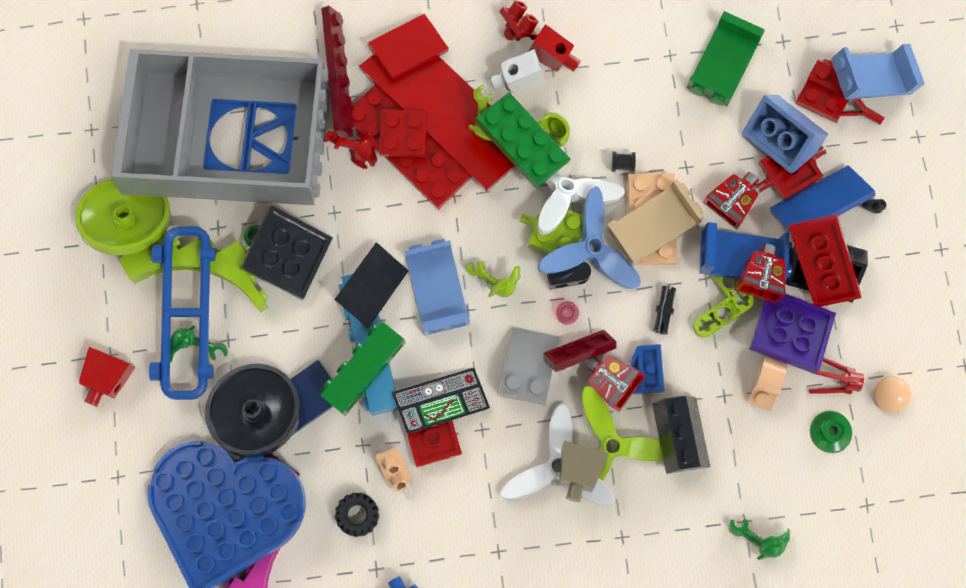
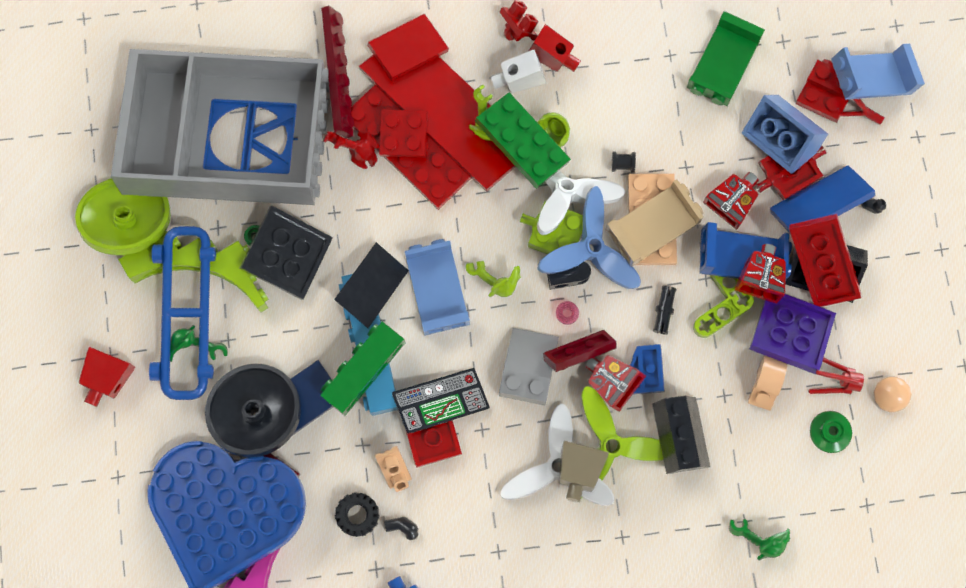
(404, 525): none -> black arm

